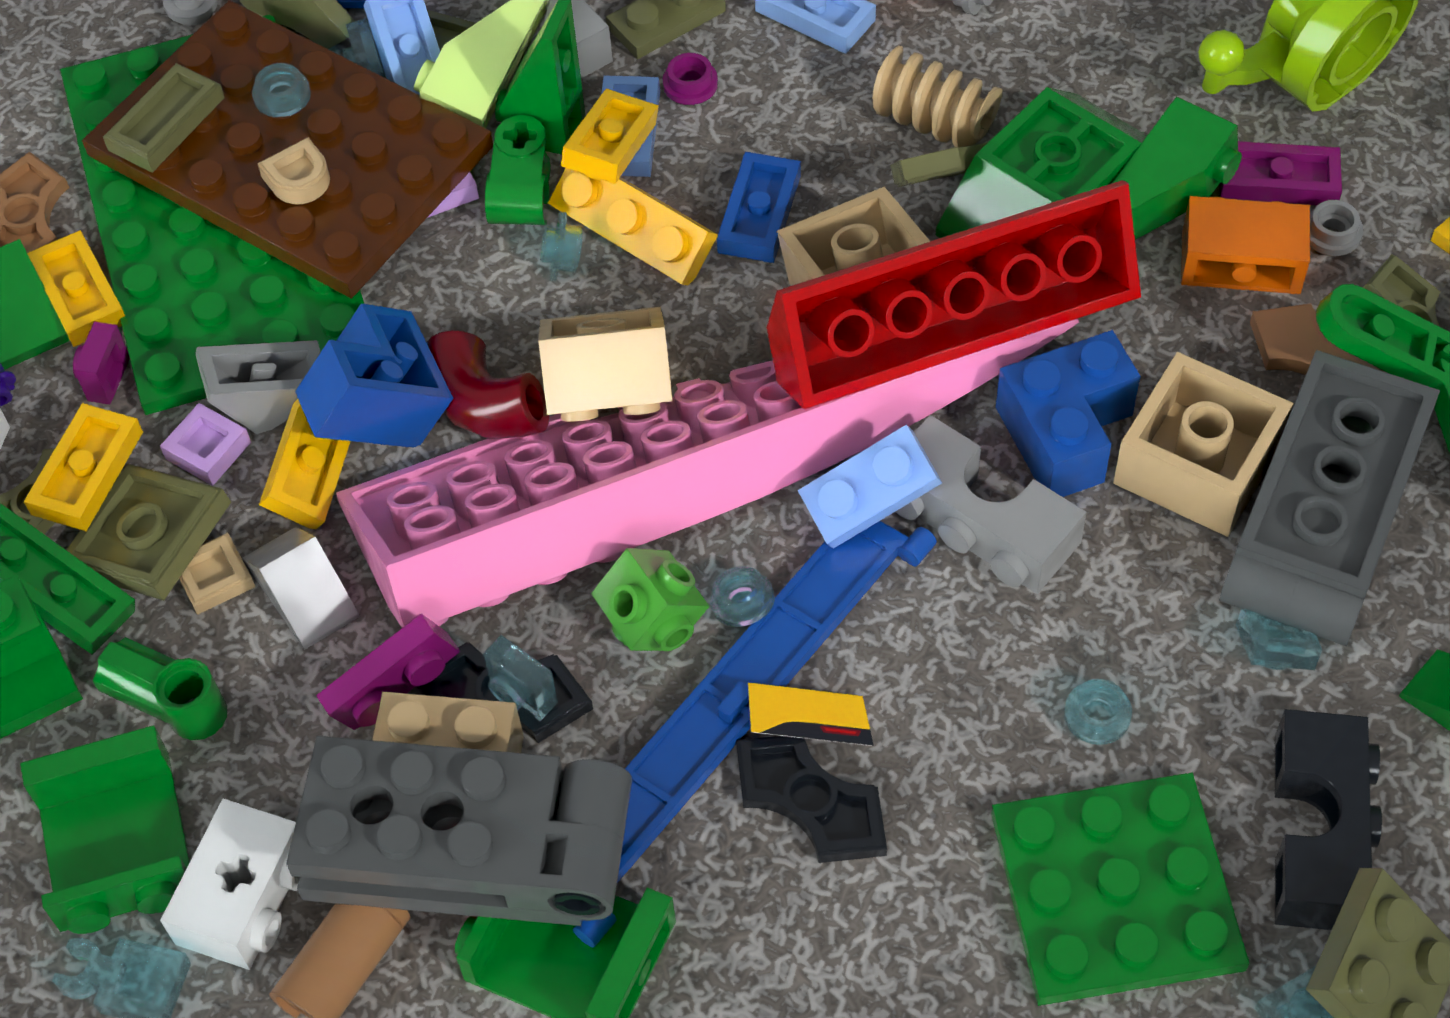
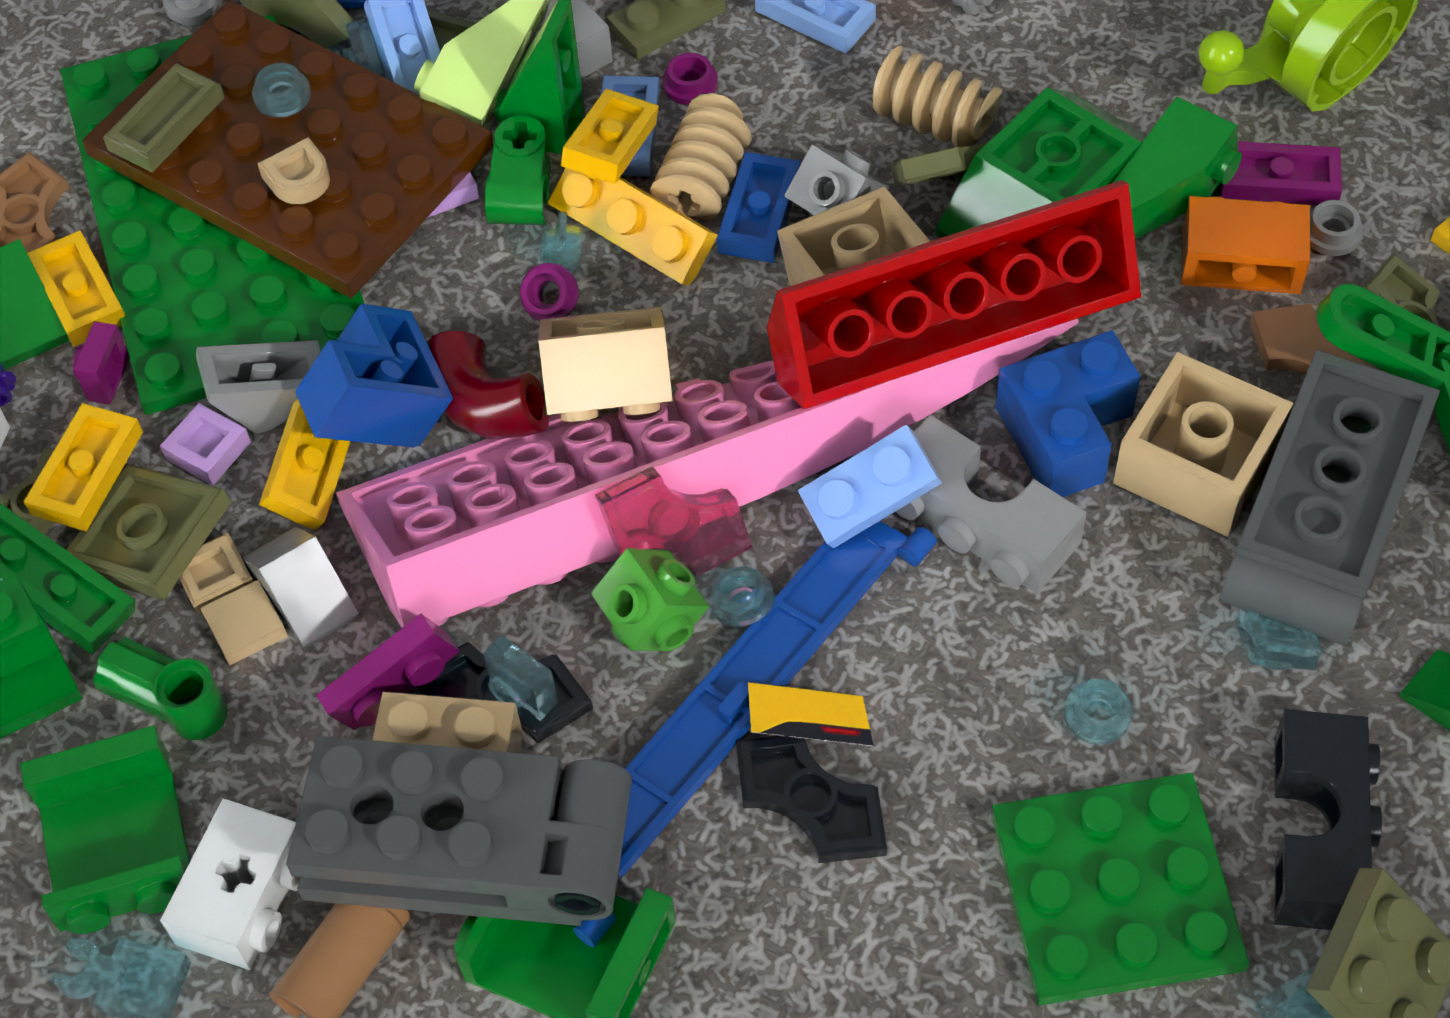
(243, 622): none -> tan tile
(532, 289): none -> magenta plate
(651, 515): none -> clear pink tile
(703, 157): none -> tan piece
(832, 179): none -> light grey brick

